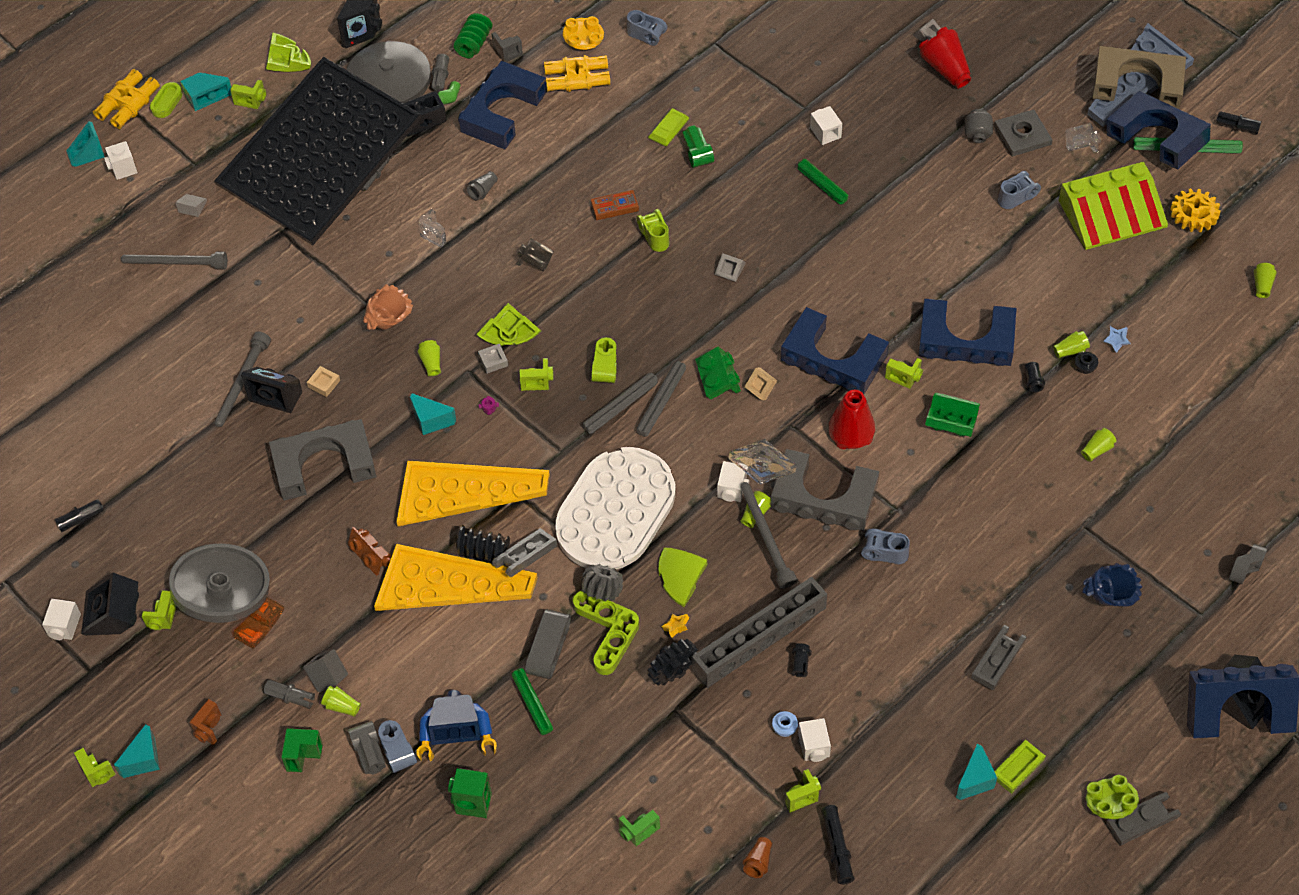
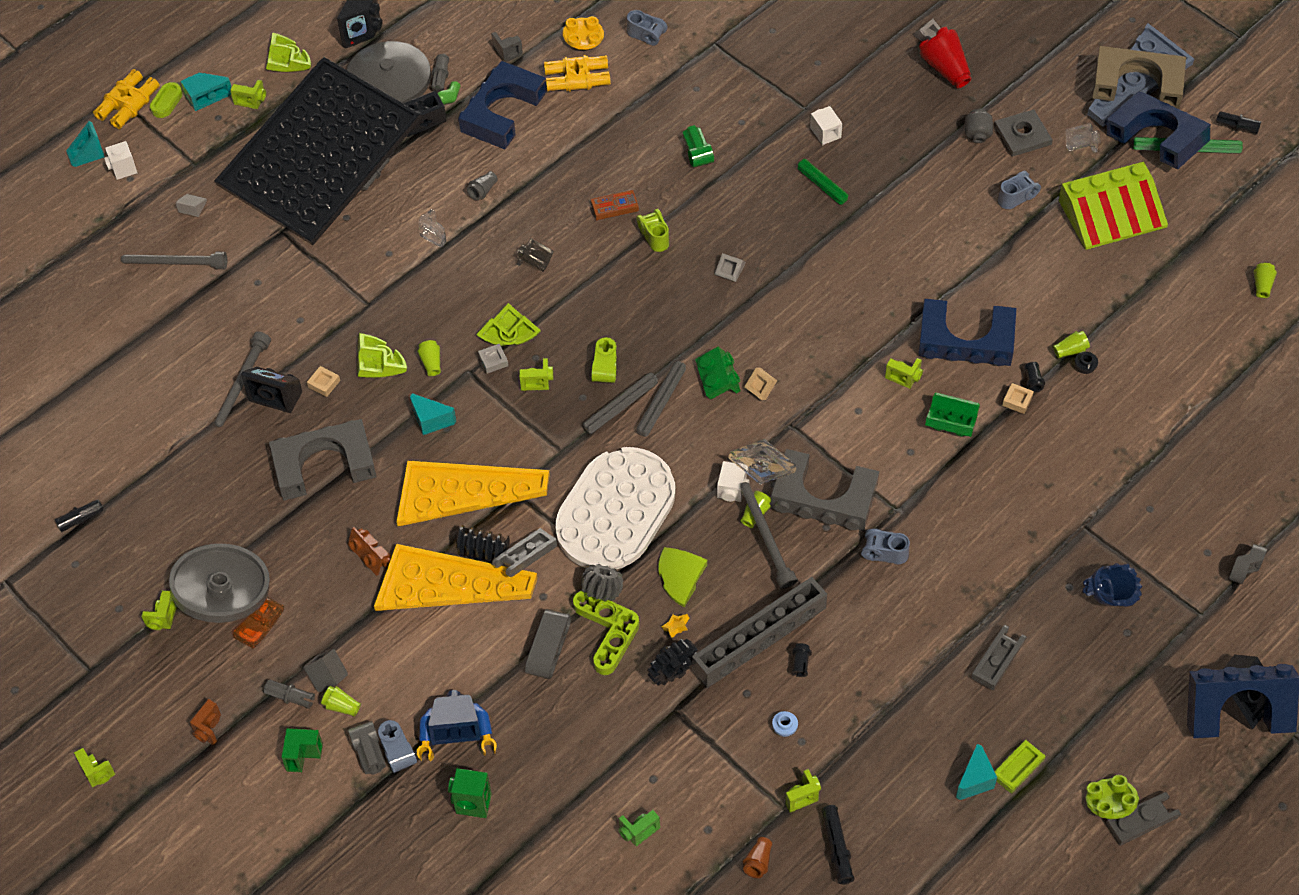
(61, 619): white brick -> none
(110, 606): black slope -> none
(139, 756): teal slope -> none
(377, 359): none -> lime brick
(387, 308): nougat hair -> none
(472, 35): green piece -> none
(488, 405): magenta piece -> none
(532, 701): green axle -> none
(669, 127): lime tile -> none
(814, 740): white brick -> none
(852, 373): dark blue arch -> none
(852, 422): red cone -> none
(1018, 398): none -> tan plate
(1101, 442): lime cone -> none
(1117, 338): light blue piece -> none
(1195, 210): yellow gear -> none

